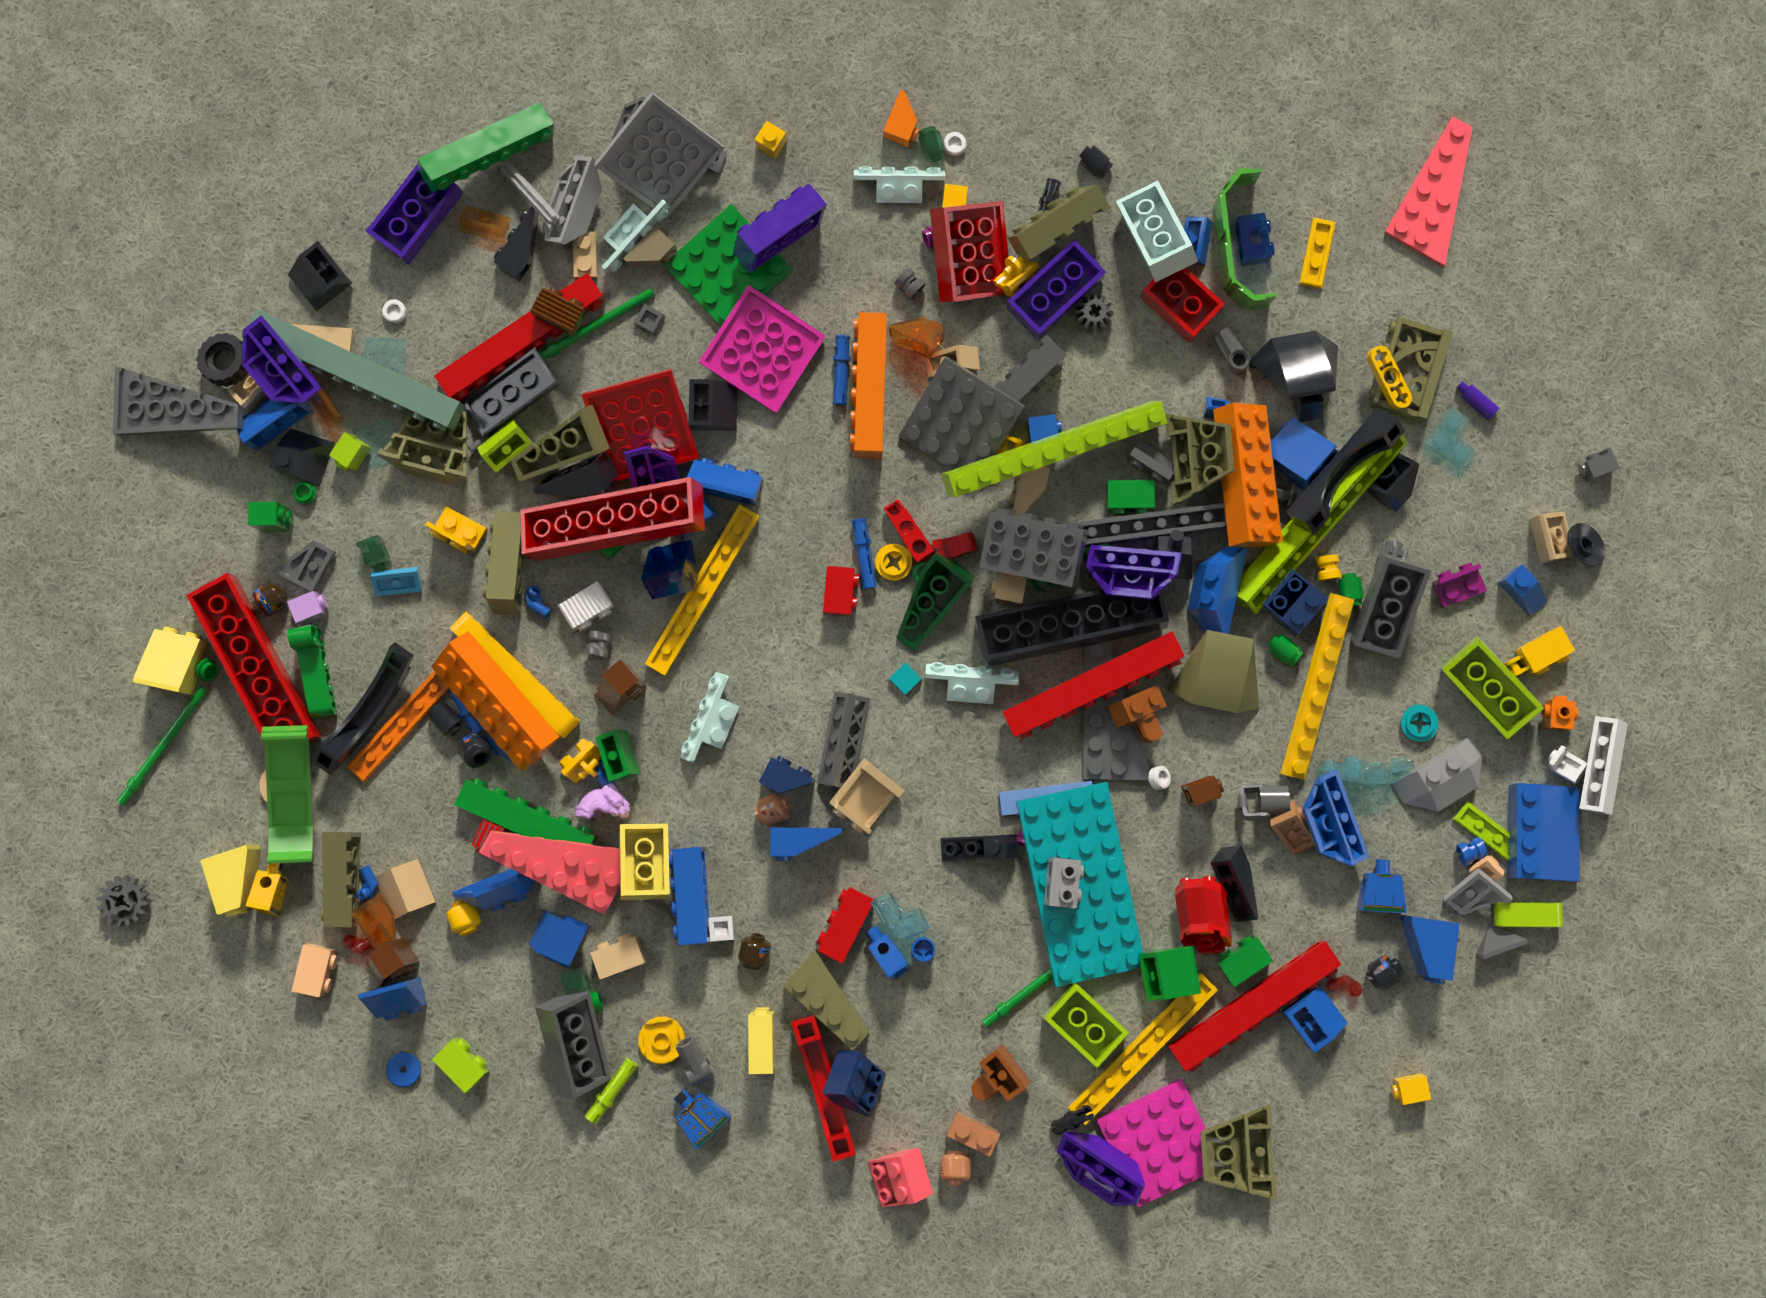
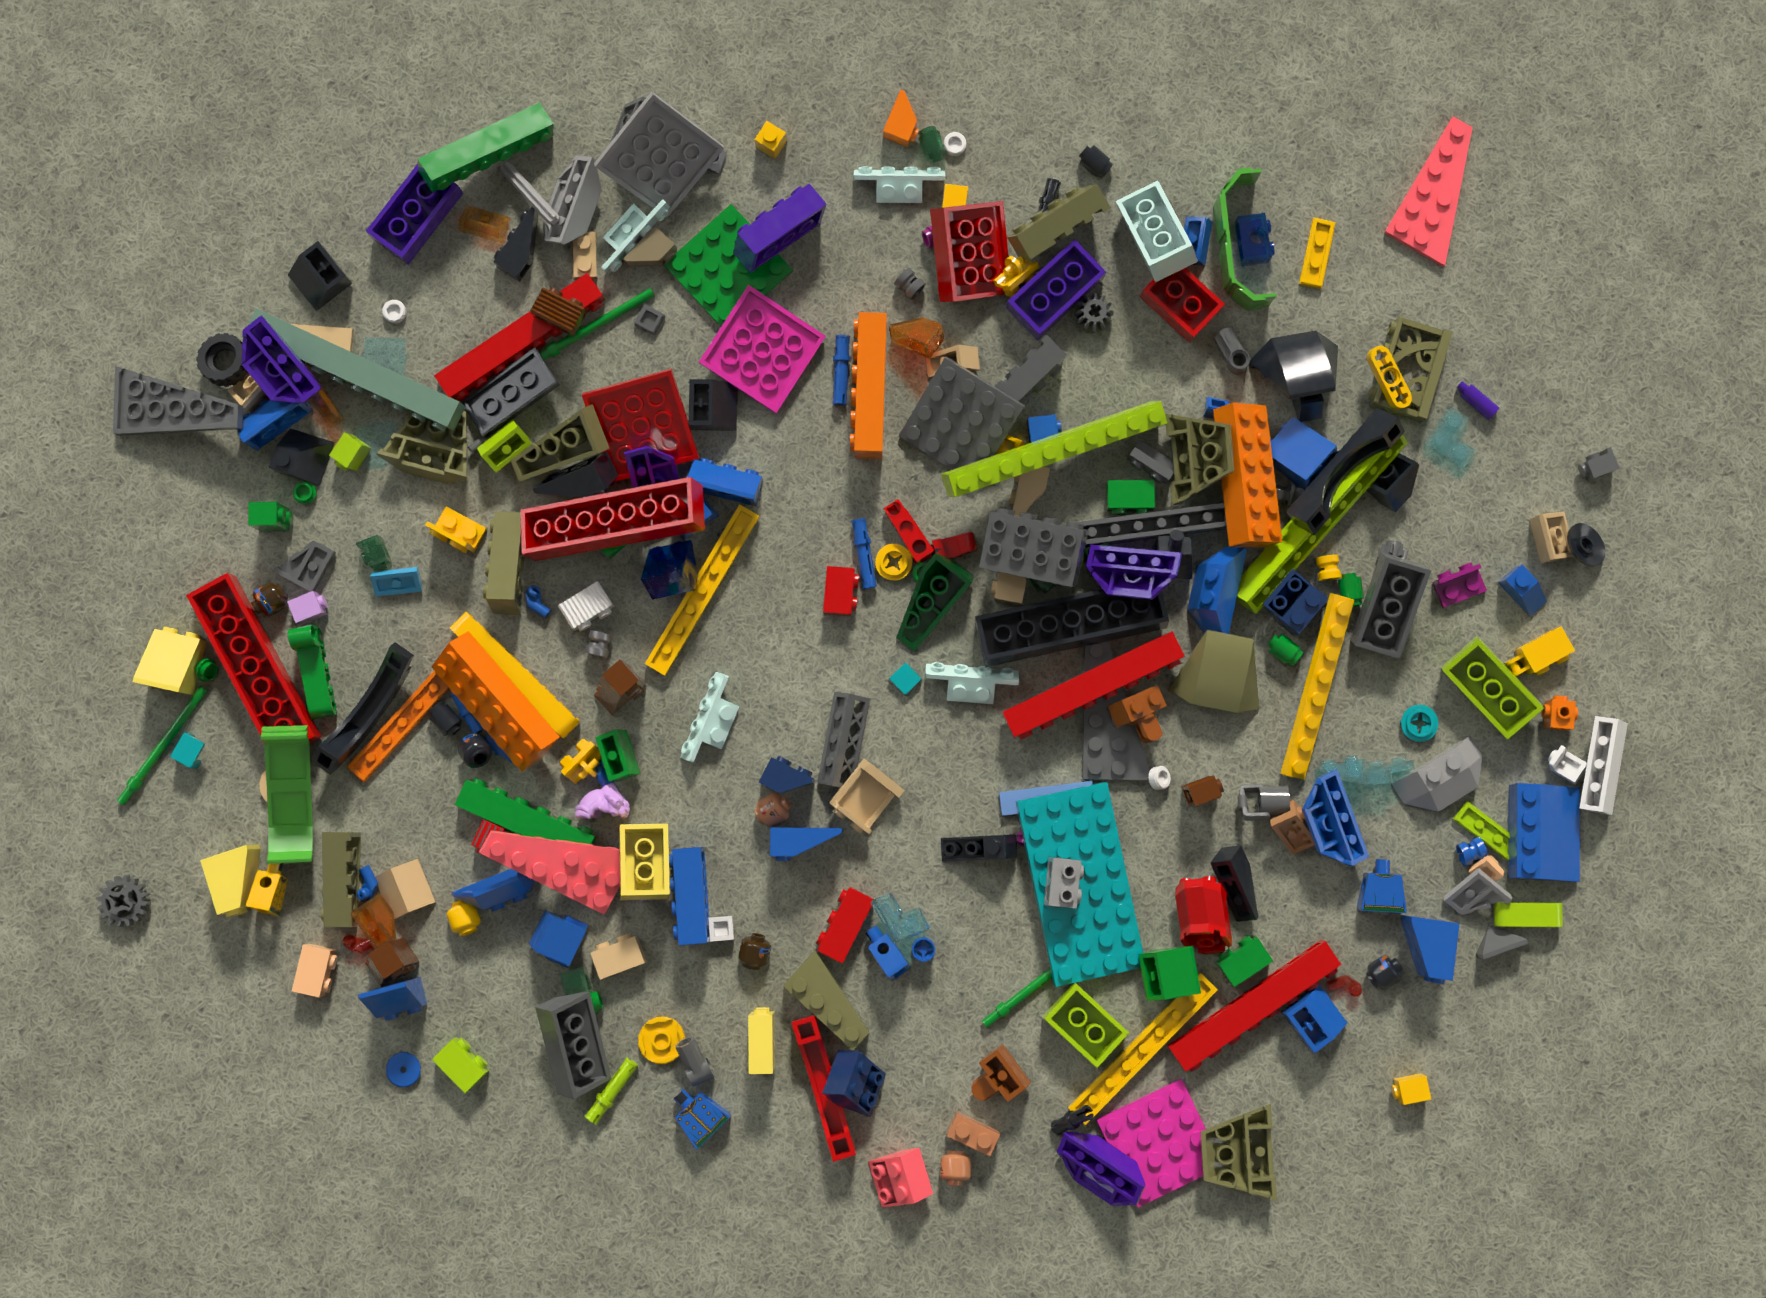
(188, 750): none -> teal panel

